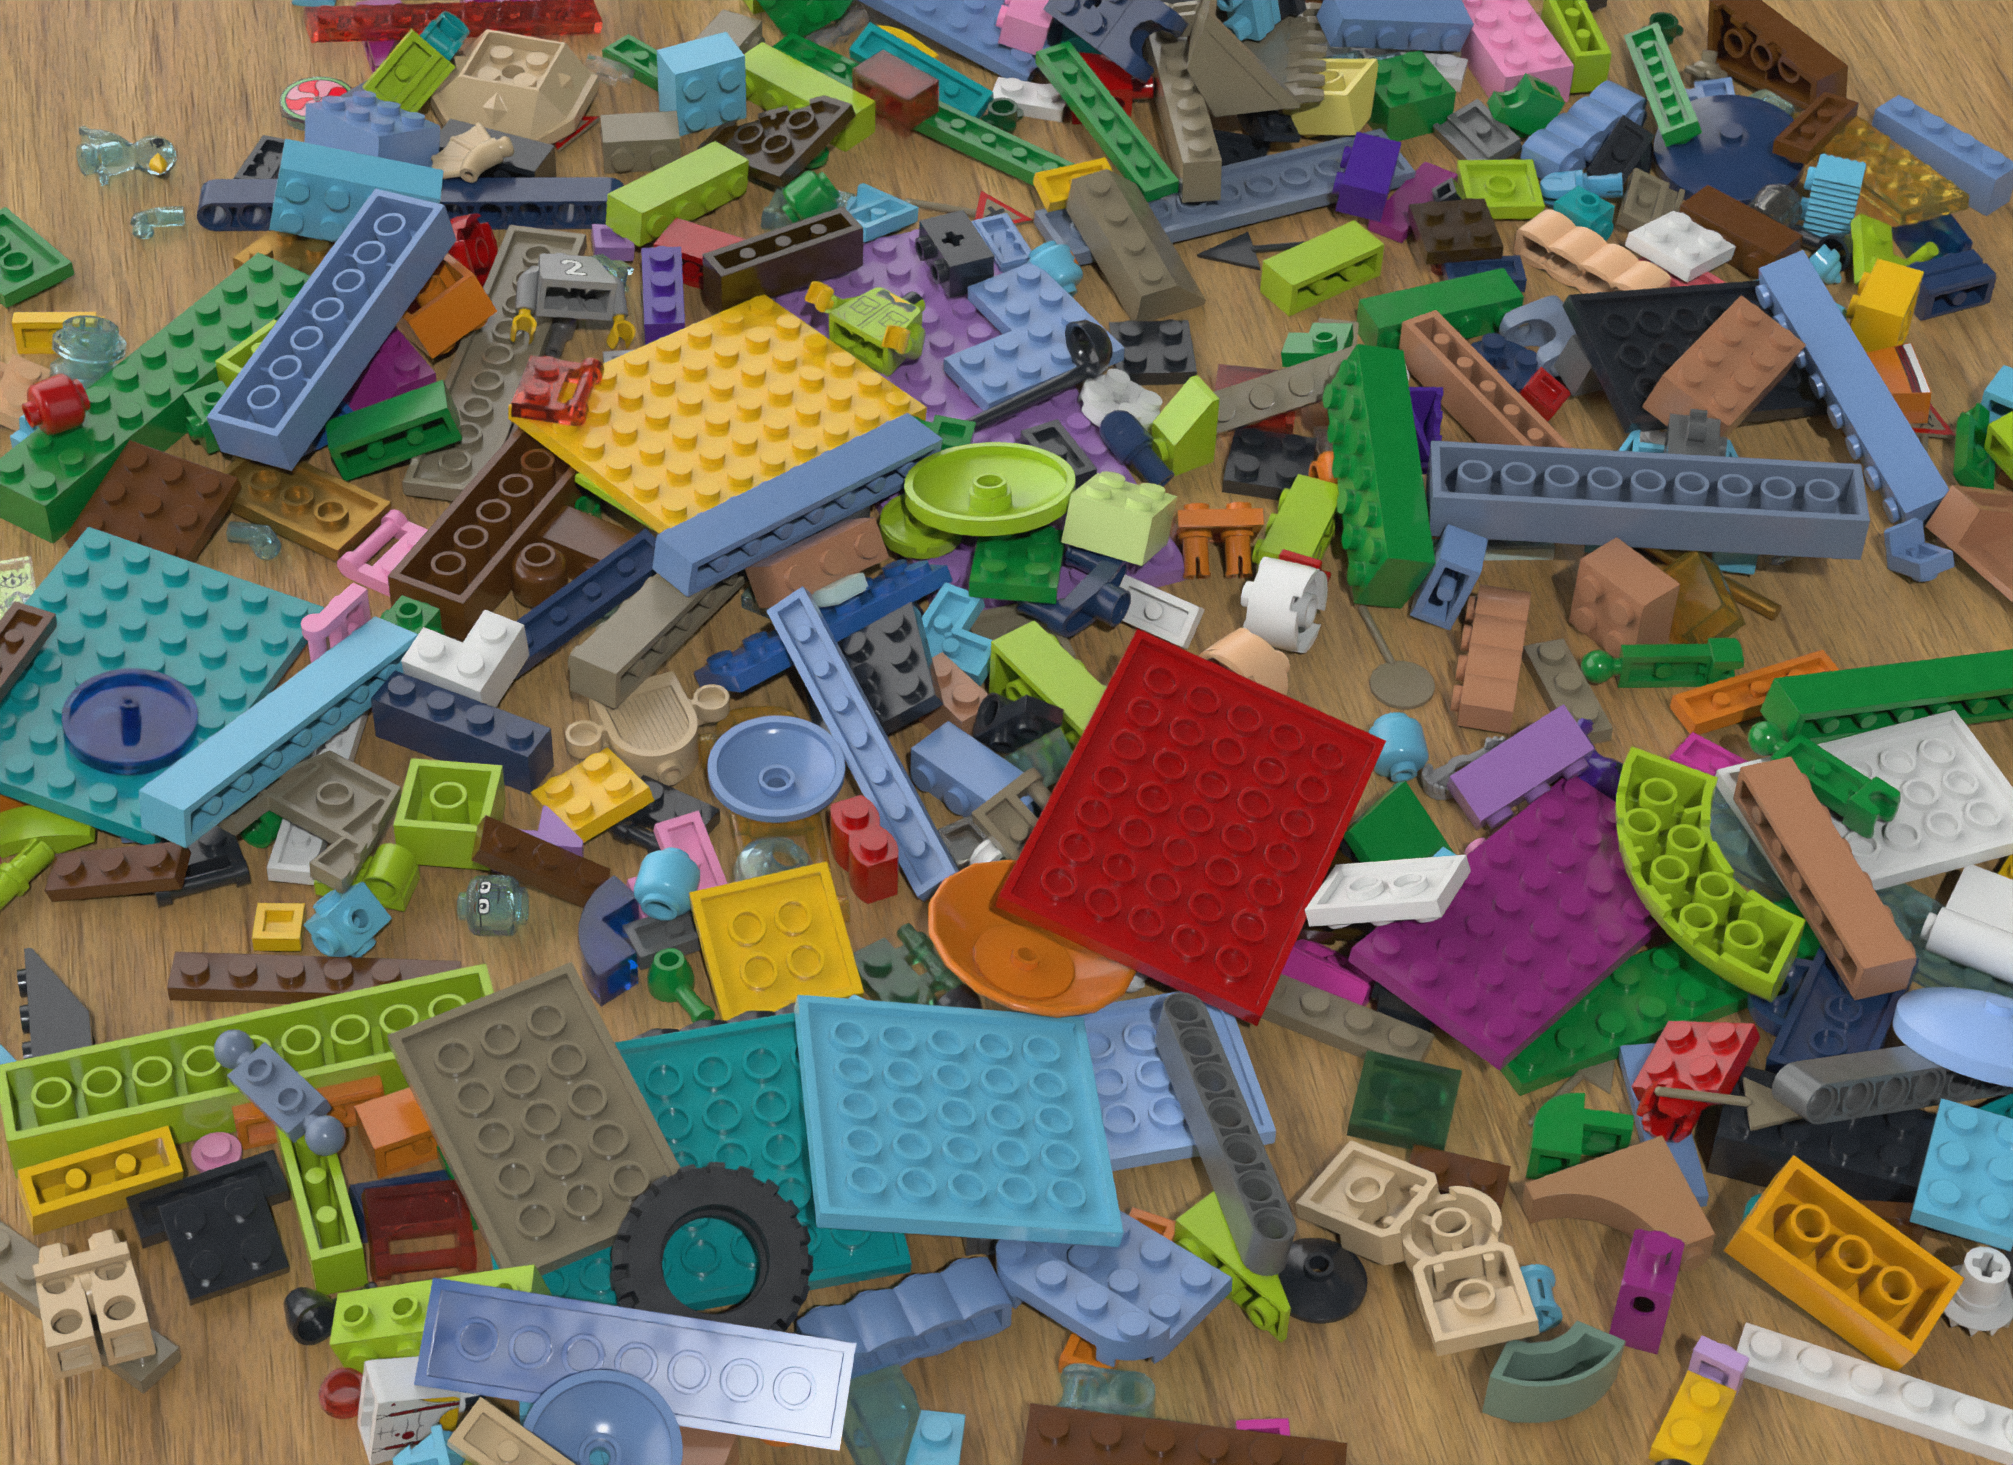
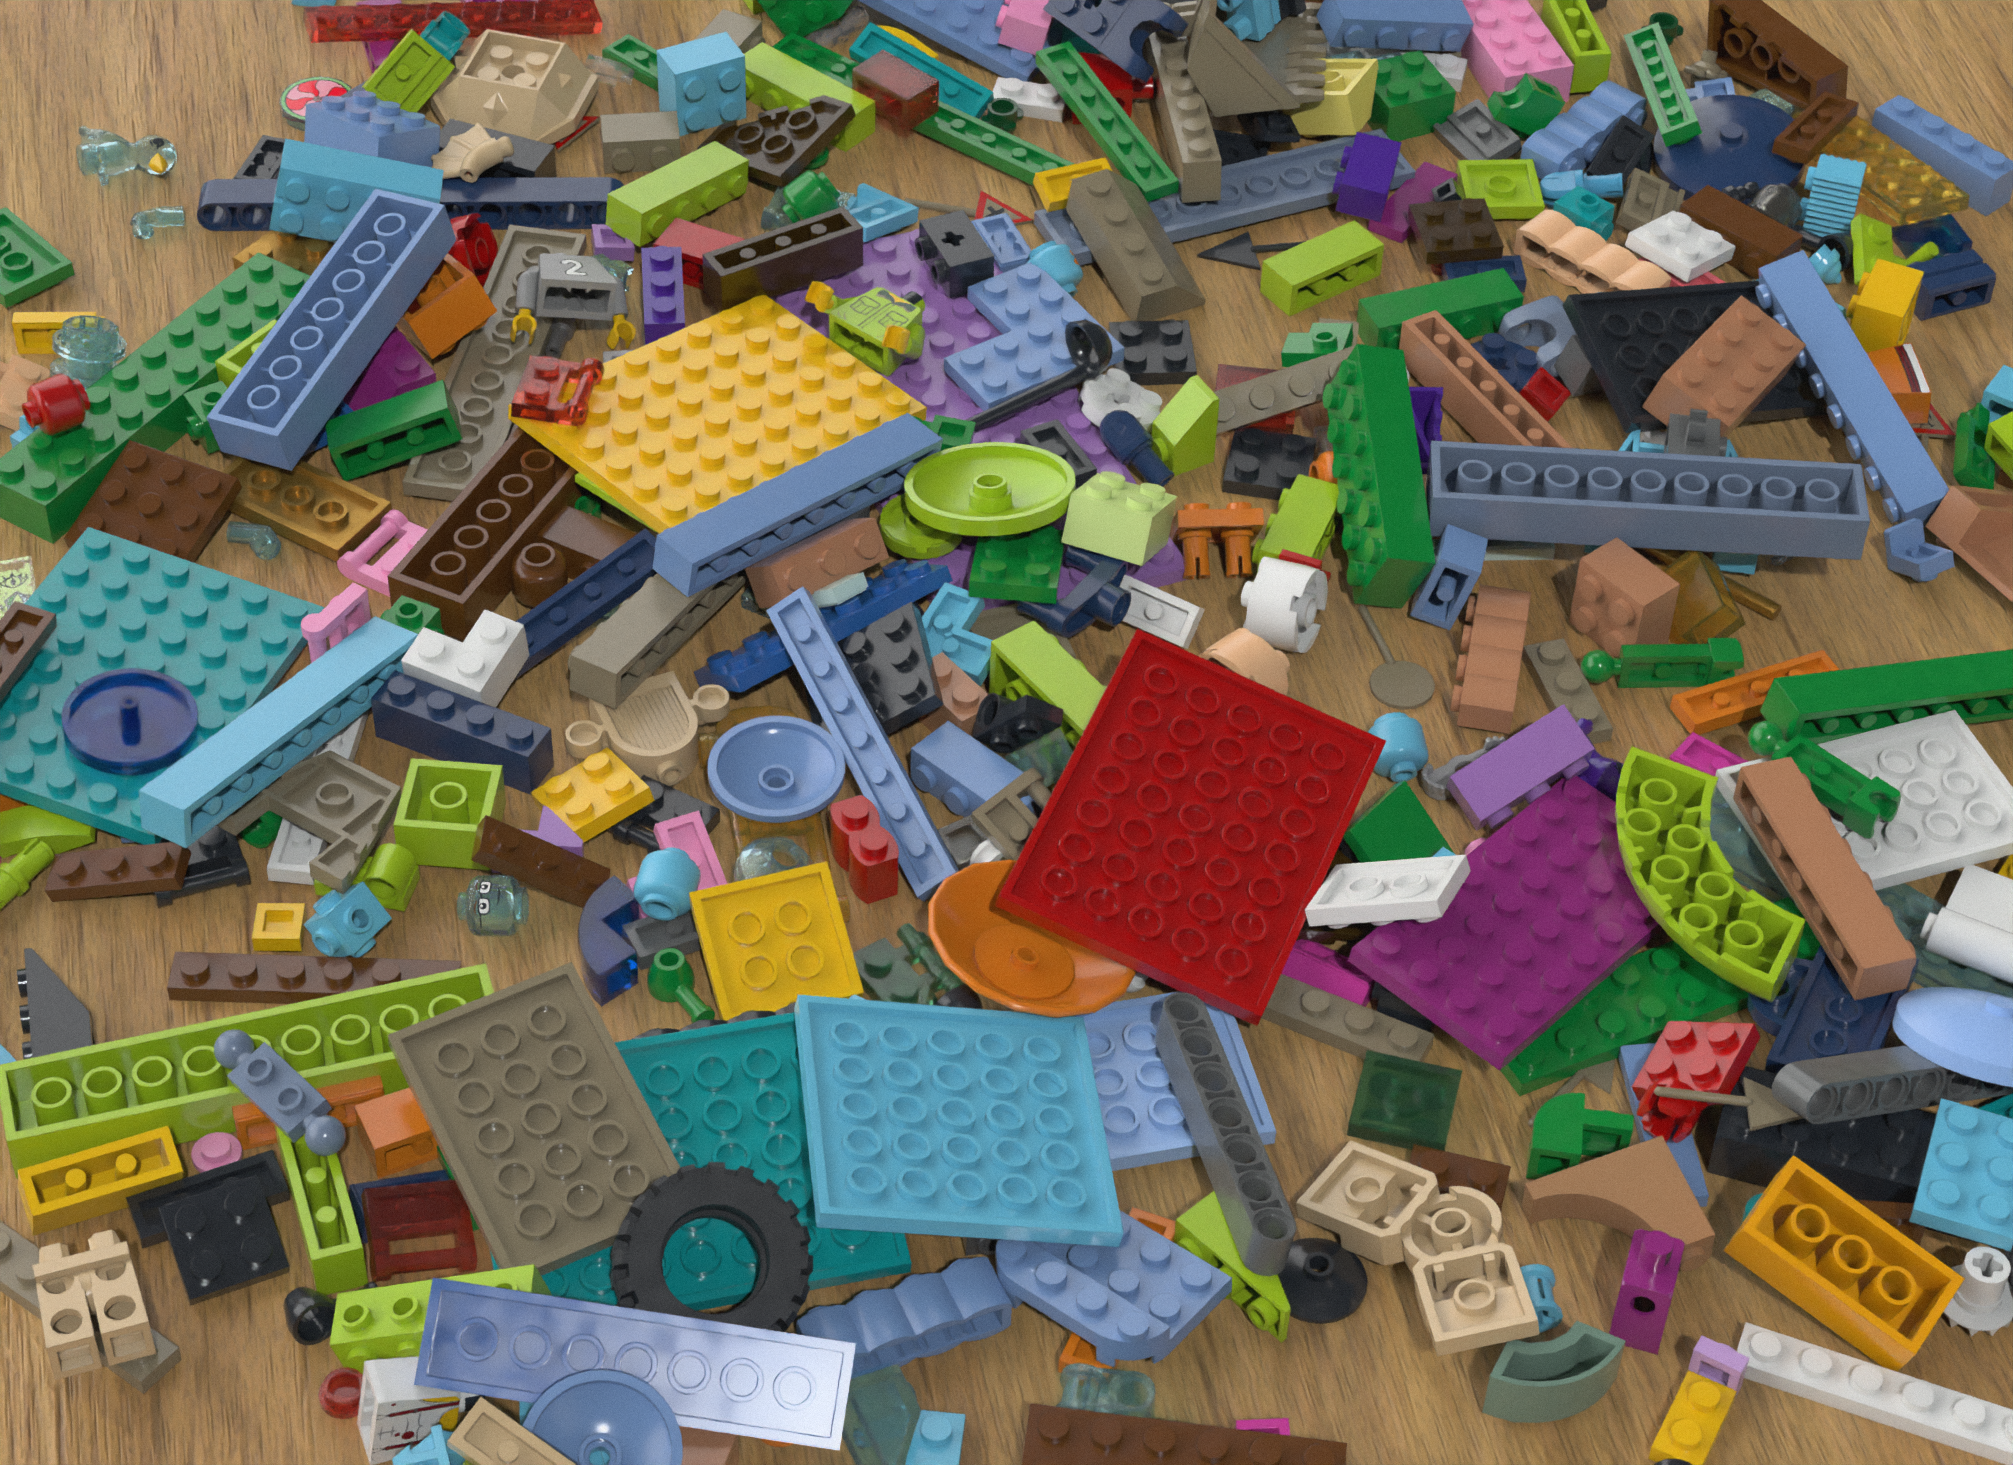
(1742, 192): none -> black piece

